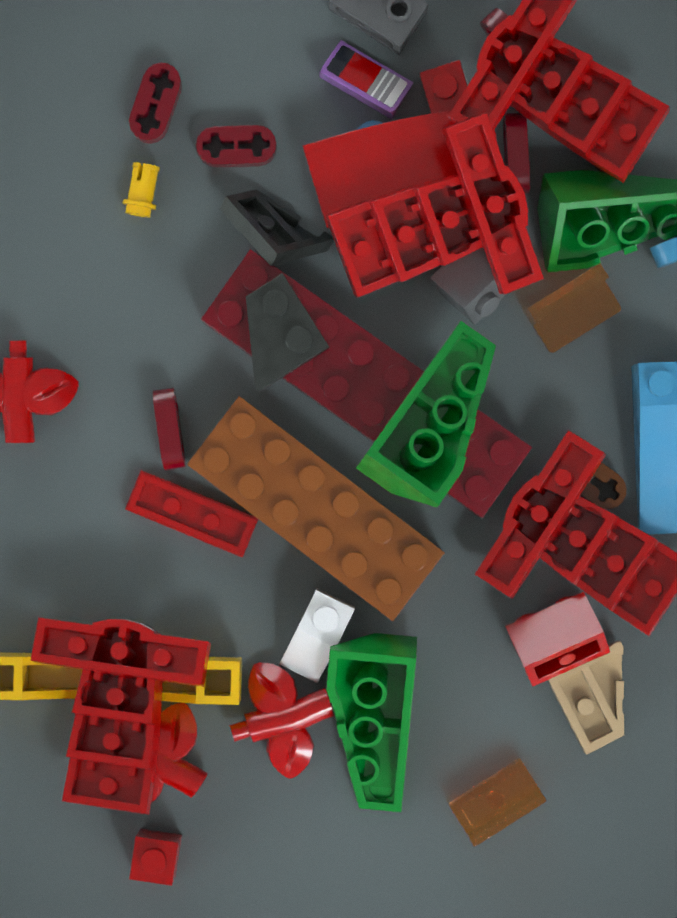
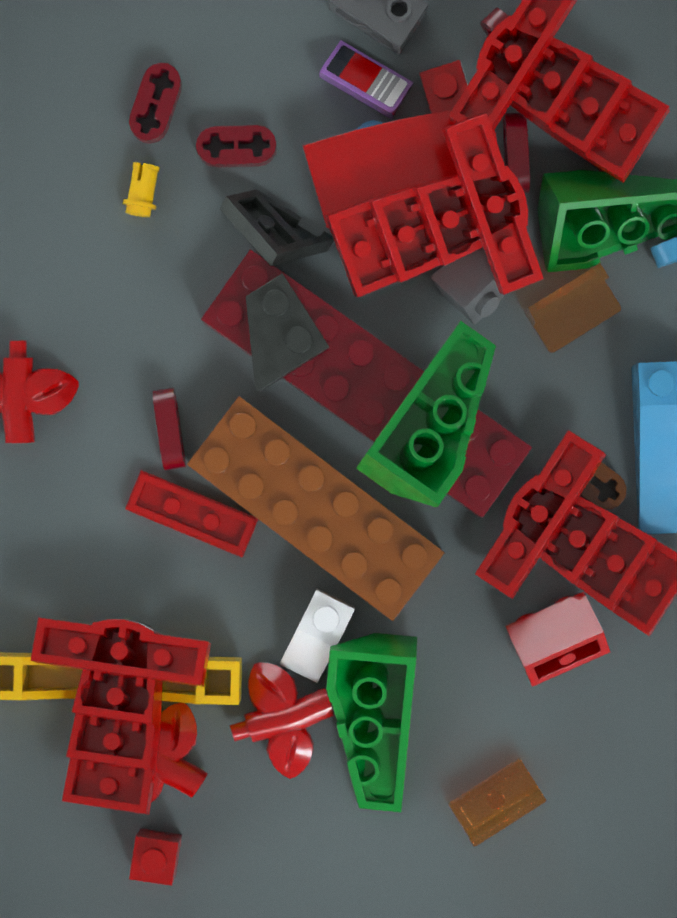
(593, 699): tan wing -> none

